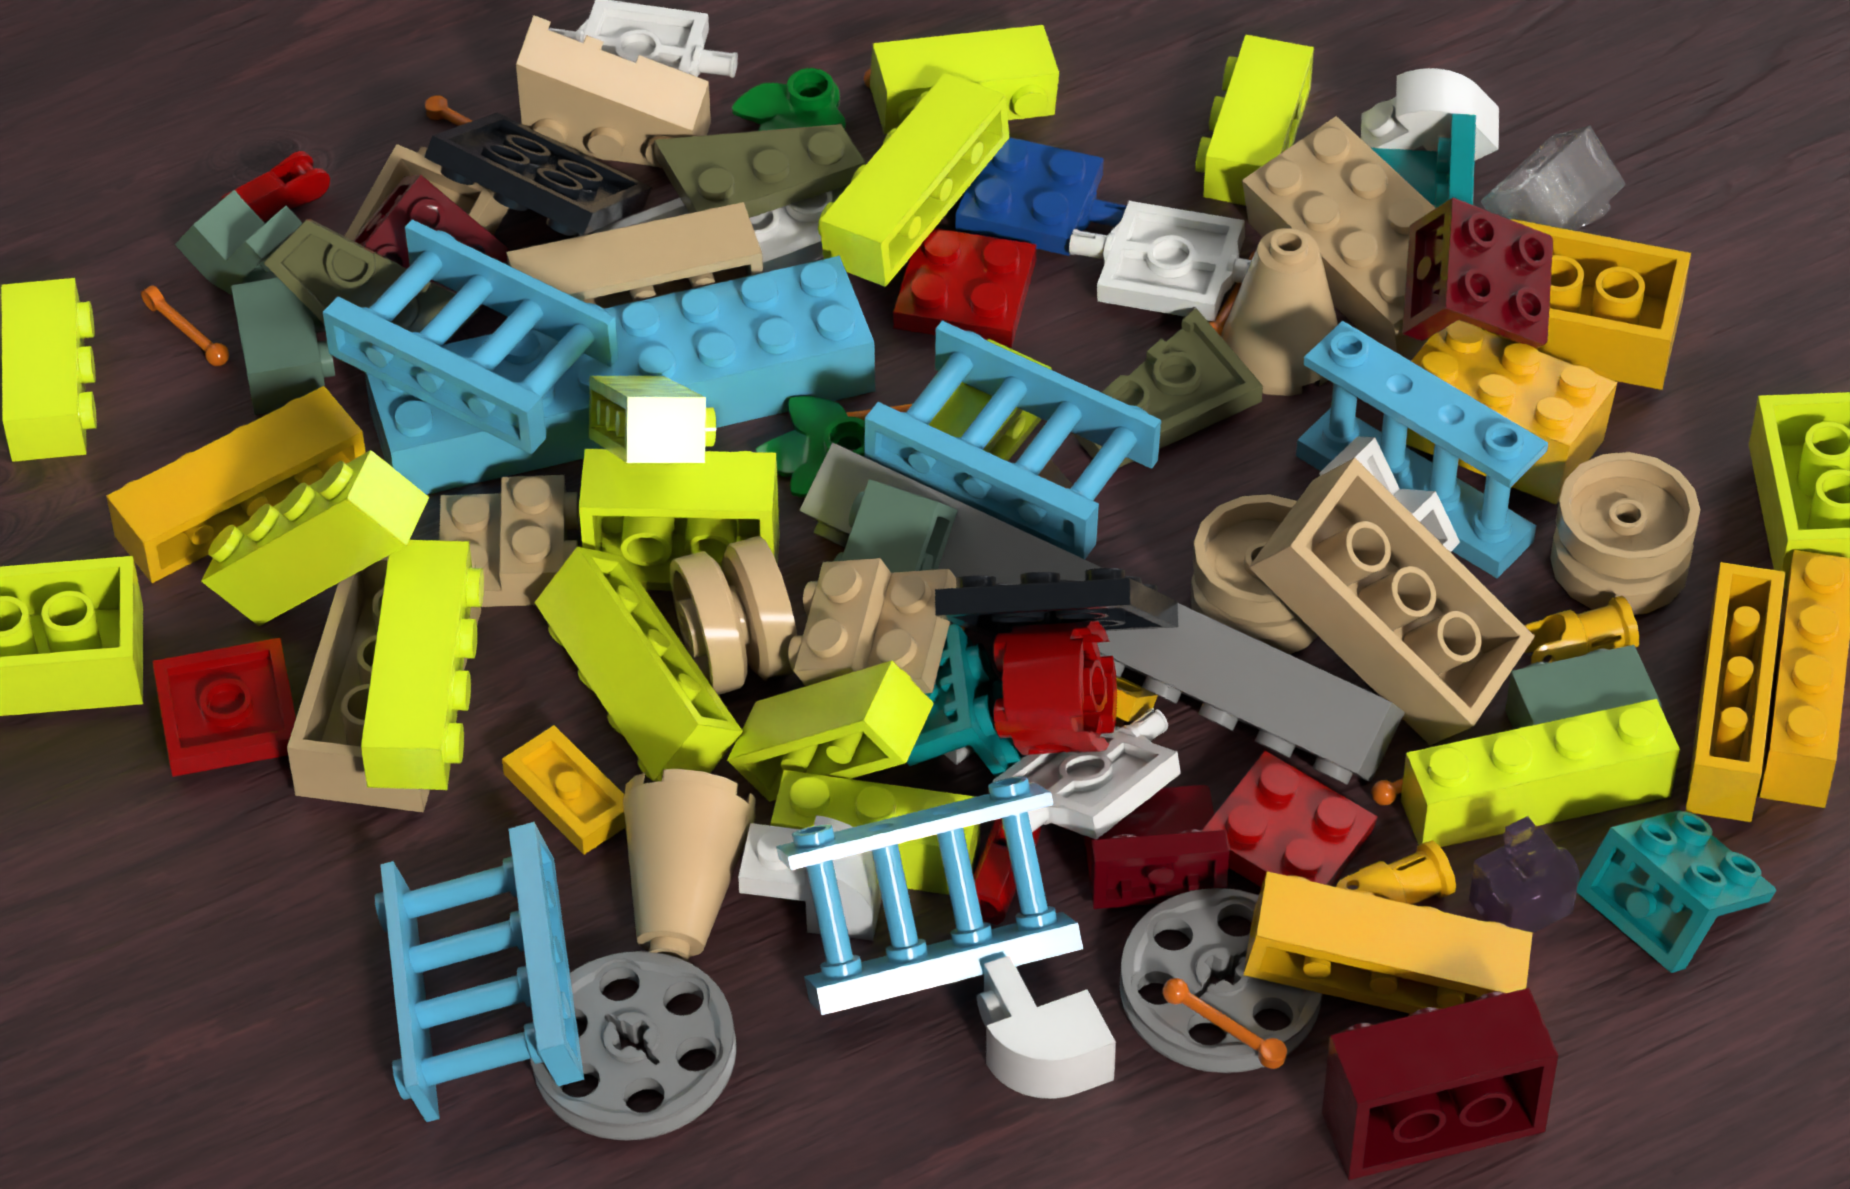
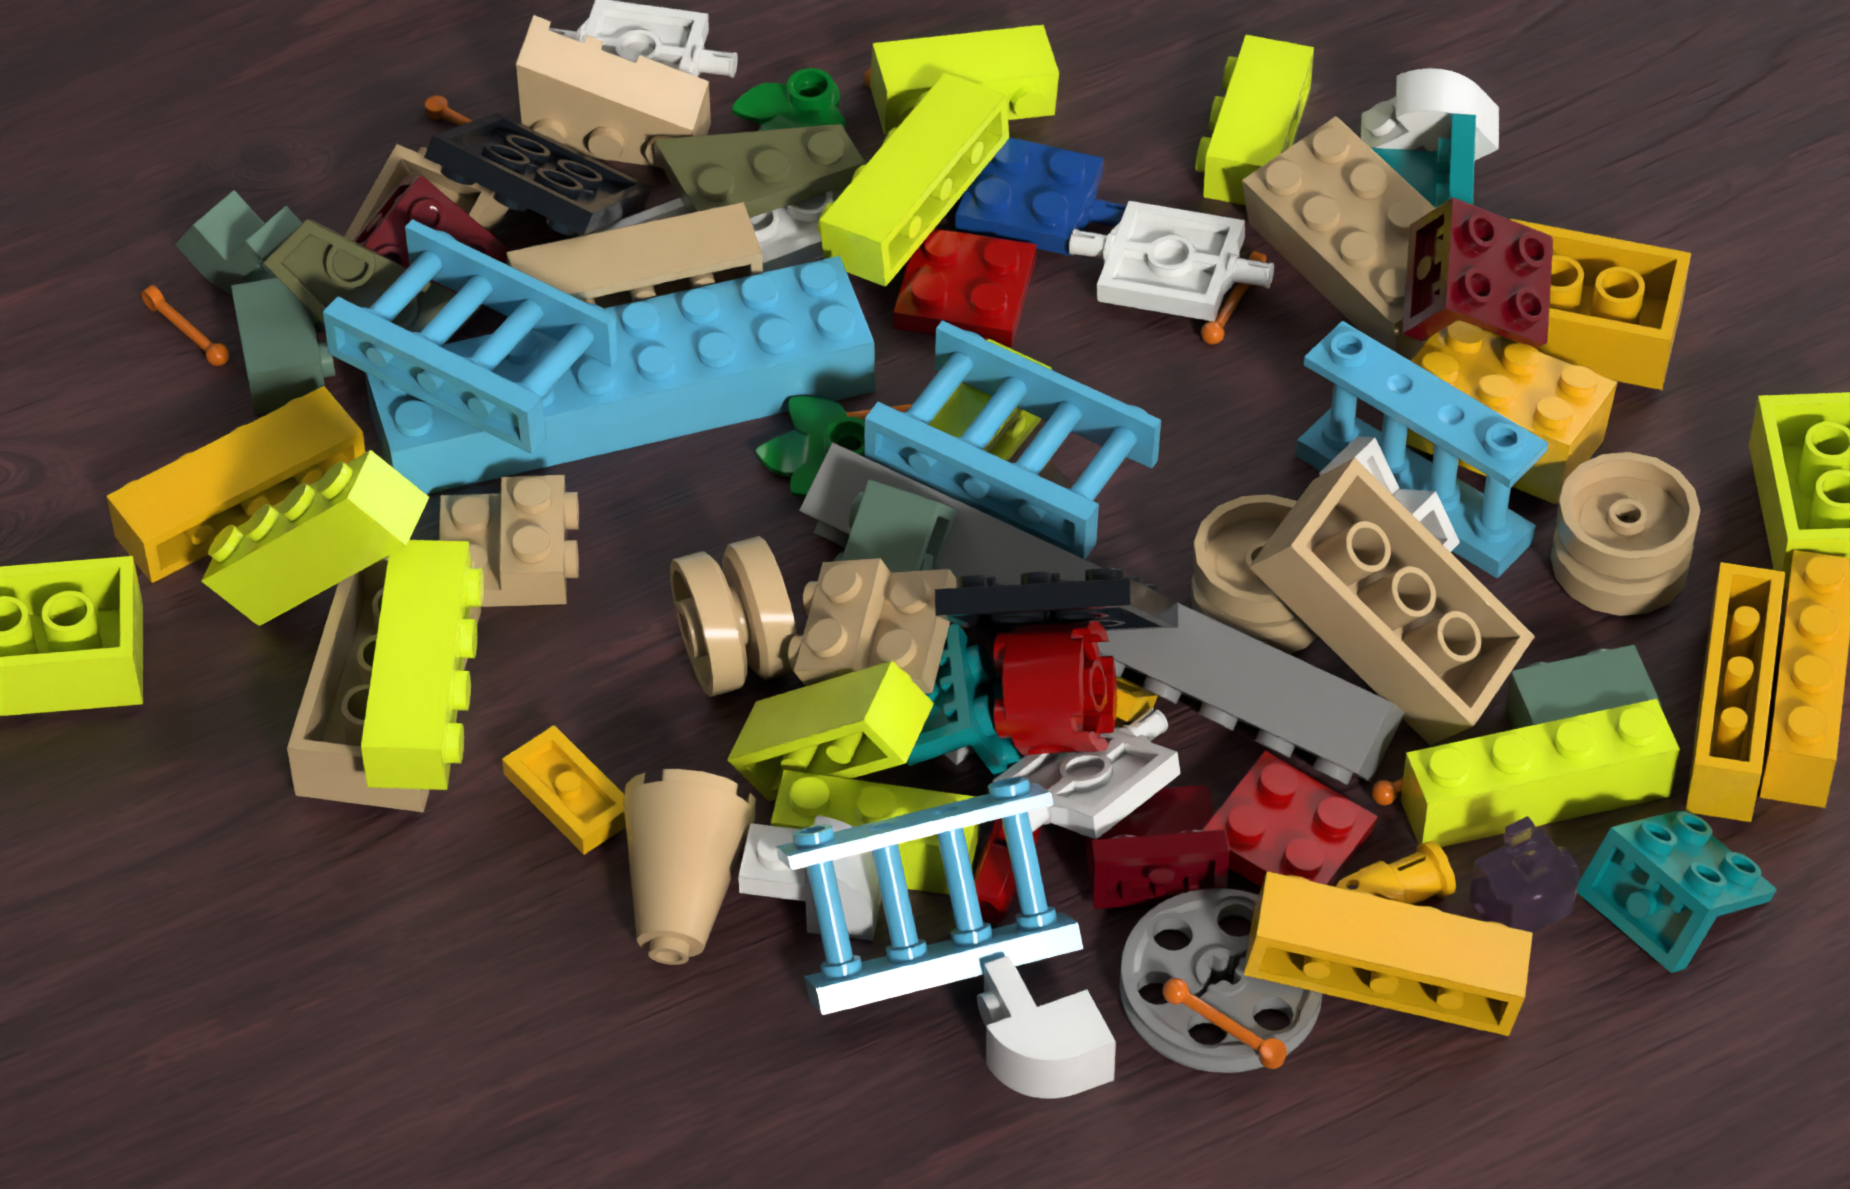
(46, 369): neon yellow brick -> none
(225, 706): red plate -> none
(287, 184): red bar -> none
(540, 984): medium azure fence -> none
(636, 665): neon yellow brick -> none
(650, 419): brick -> none
(665, 1038): light grey wedge -> none
(676, 508): neon yellow brick -> none
(1186, 383): olive wing -> none
(1281, 312): tan cone -> none
(1438, 1082): dark red brick -> none
(1560, 183): clear brick -> none
(1575, 635): yellow piece -> none

